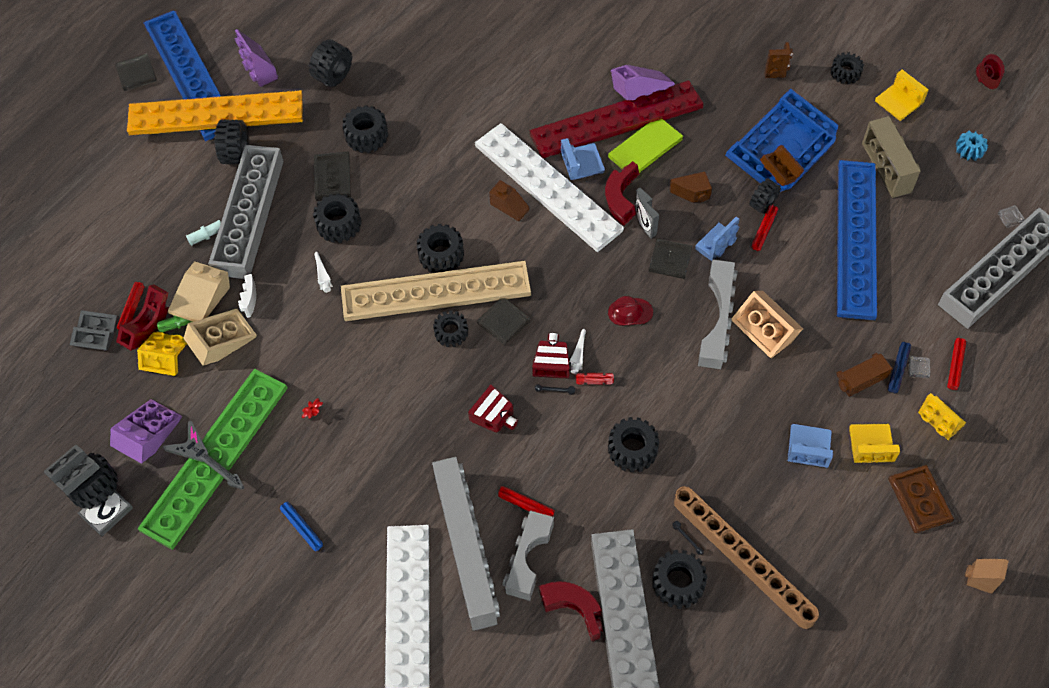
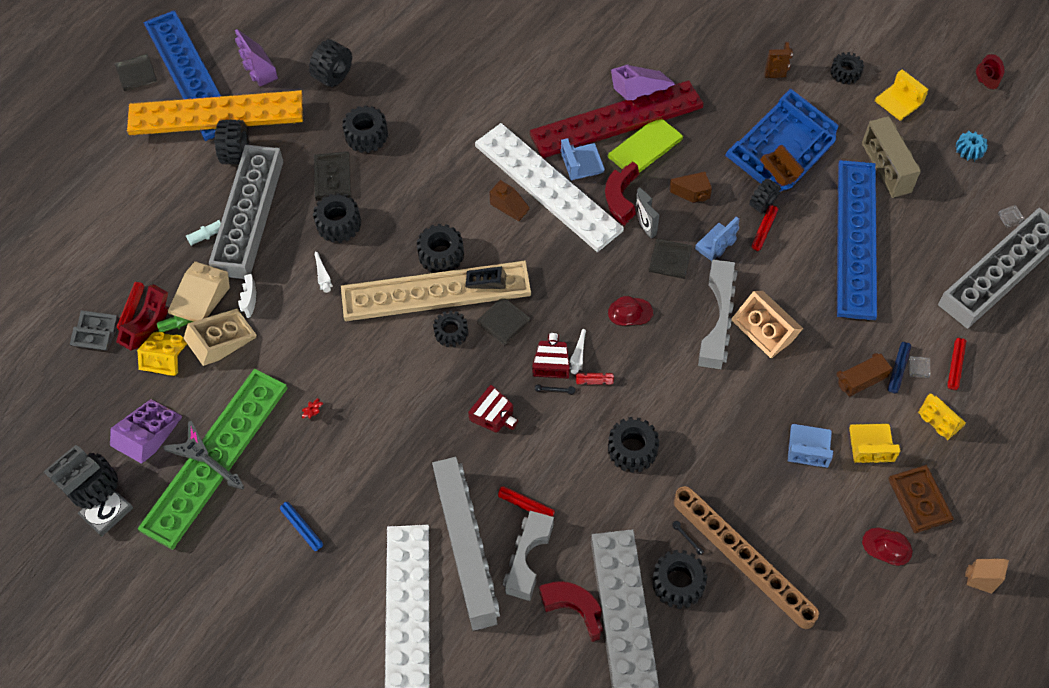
(497, 280): none -> black slope
(887, 546): none -> dark red piece

